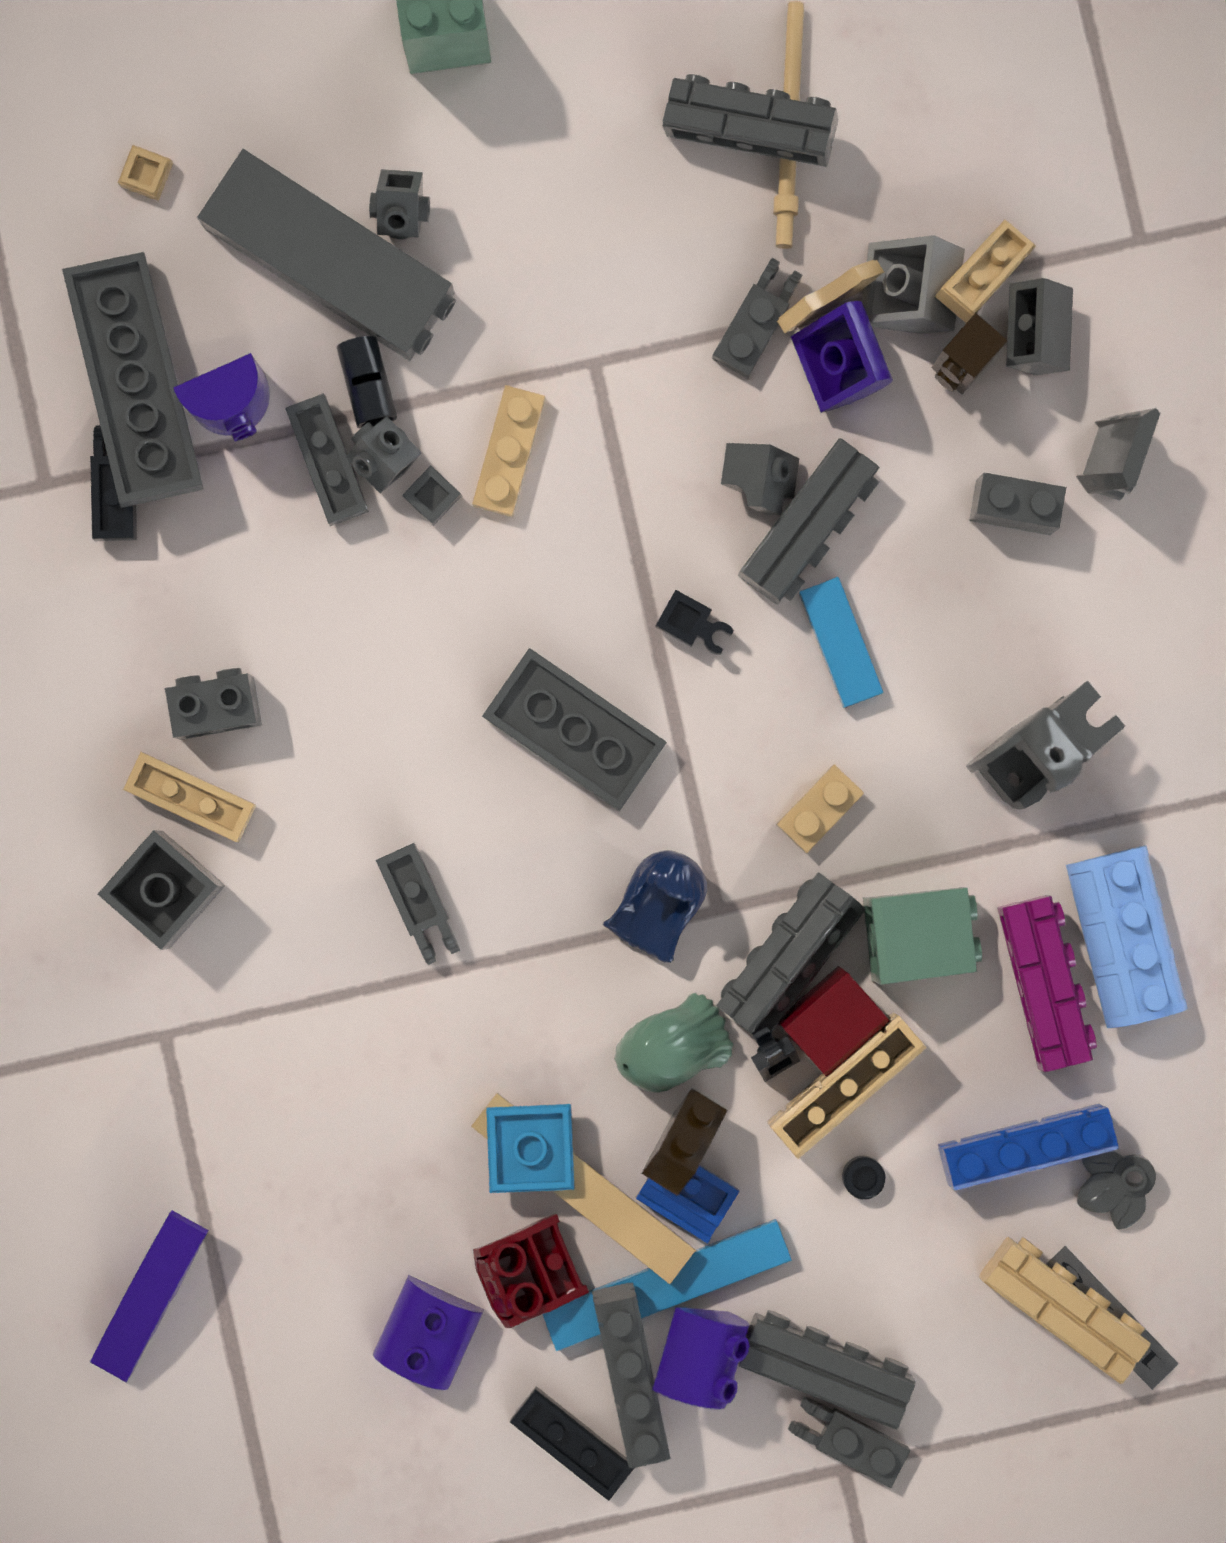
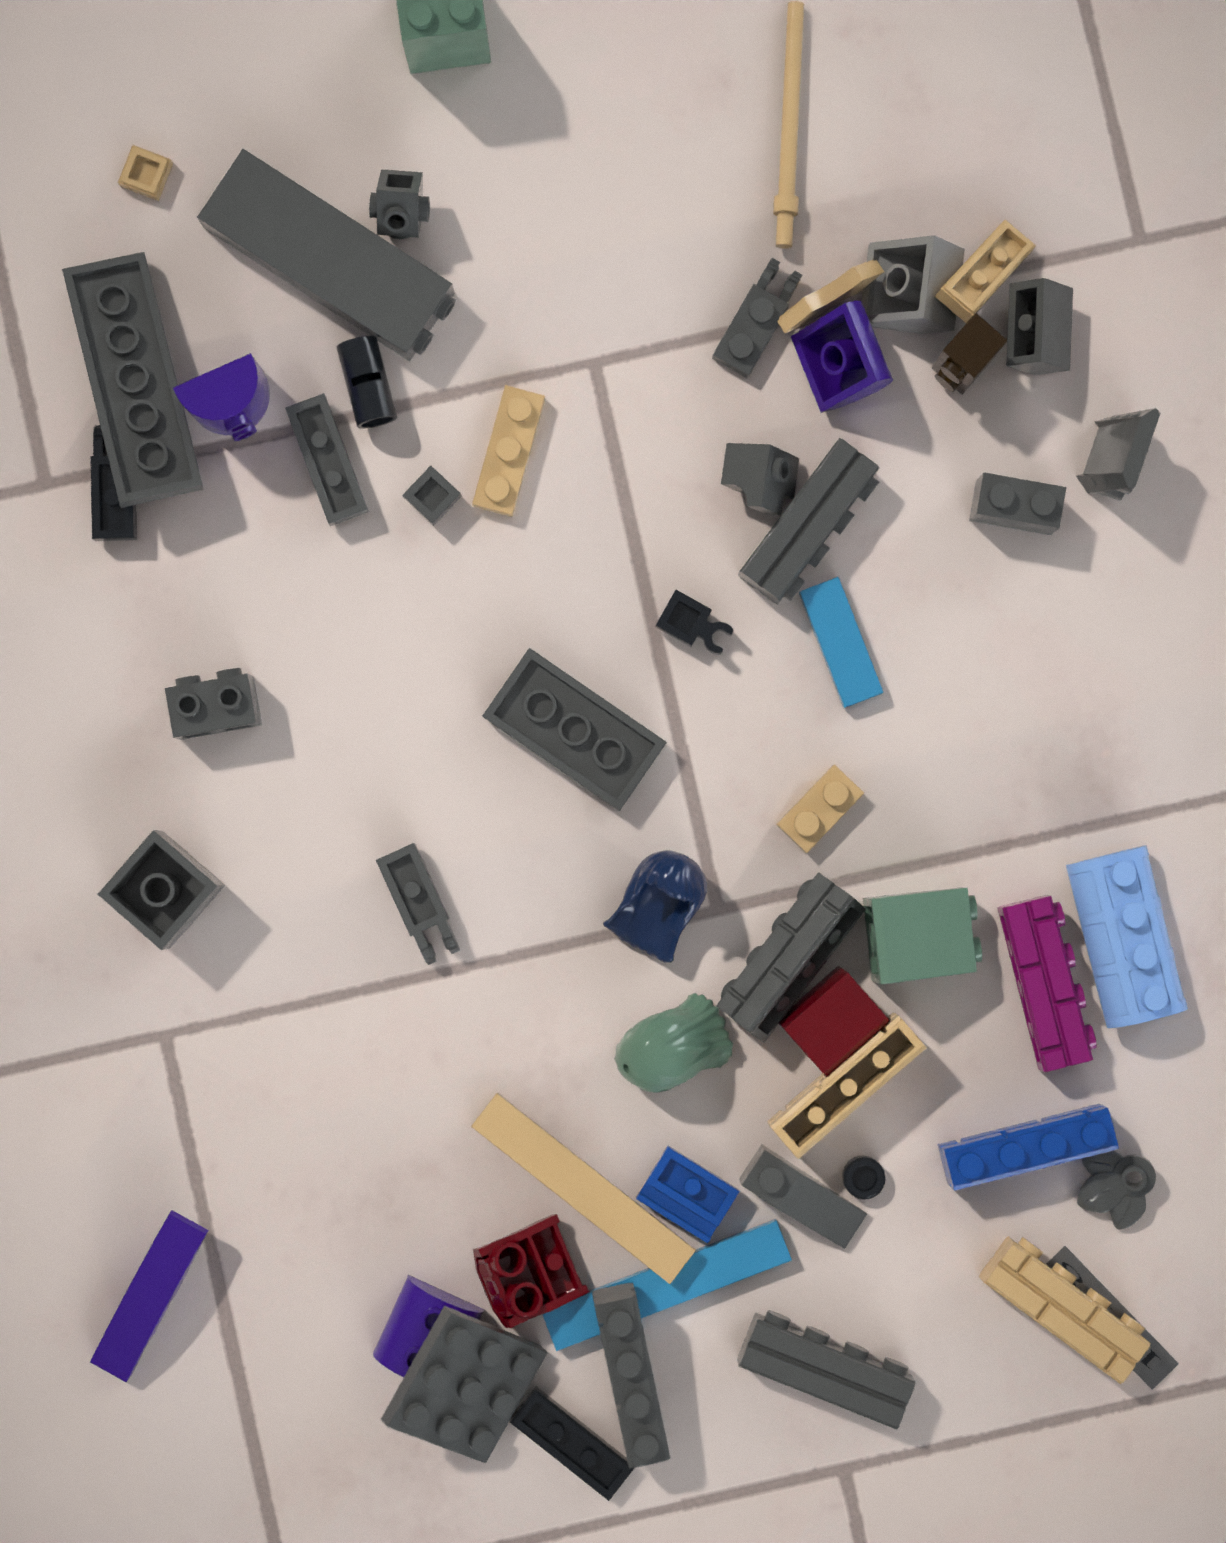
(189, 797): tan plate -> none
(382, 453): dark grey brick -> none
(464, 1385): none -> dark grey plate
(530, 1148): dark azure tile -> none
(684, 1142): dark brown brick -> none
(702, 1357): dark purple brick -> none
(750, 121): dark grey brick -> none
(773, 1054): black plate -> none
(801, 1196): none -> dark grey slope
(853, 1443): dark grey hinge -> none
(1045, 749): dark grey piece -> none

